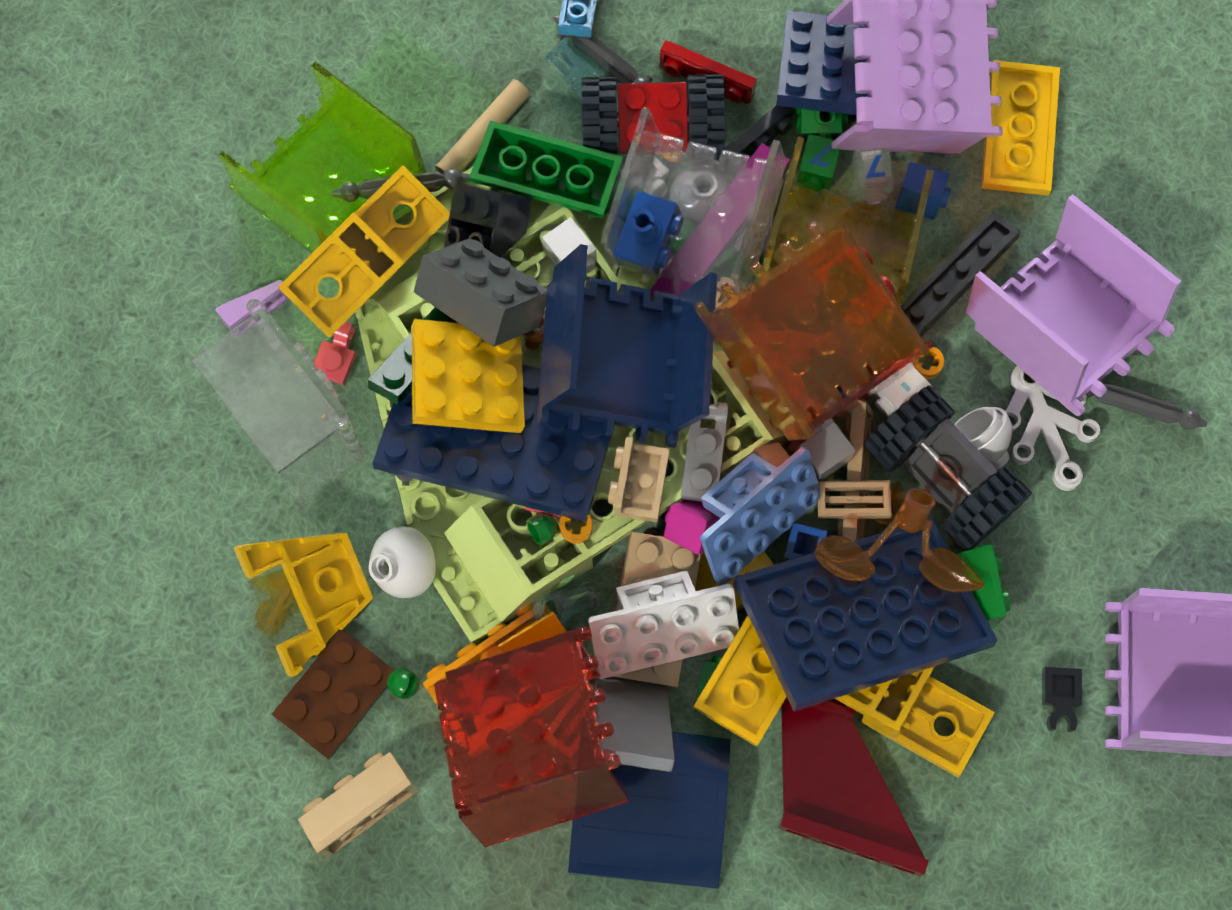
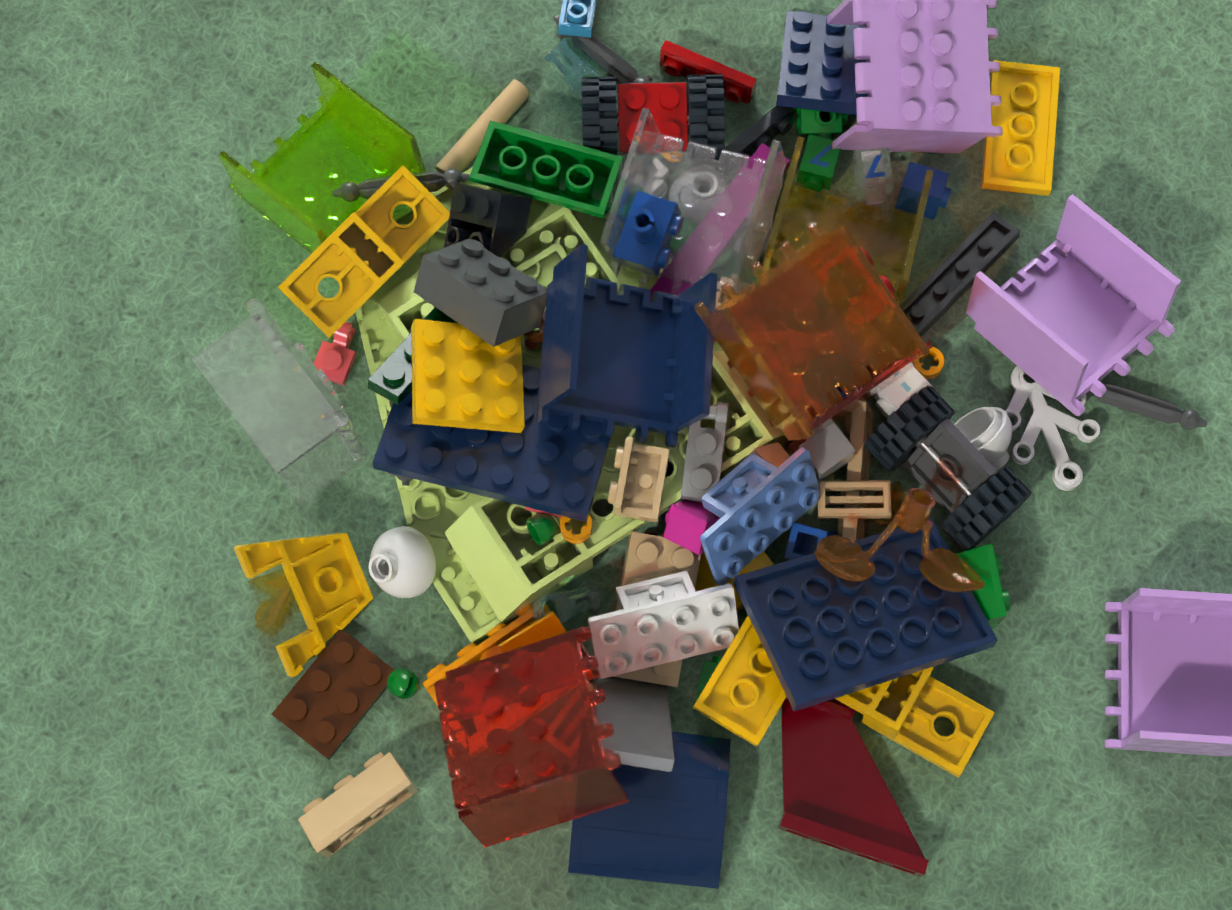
(236, 311): lavender slope -> none
(564, 240): white brick -> none
(1062, 690): black plate -> none

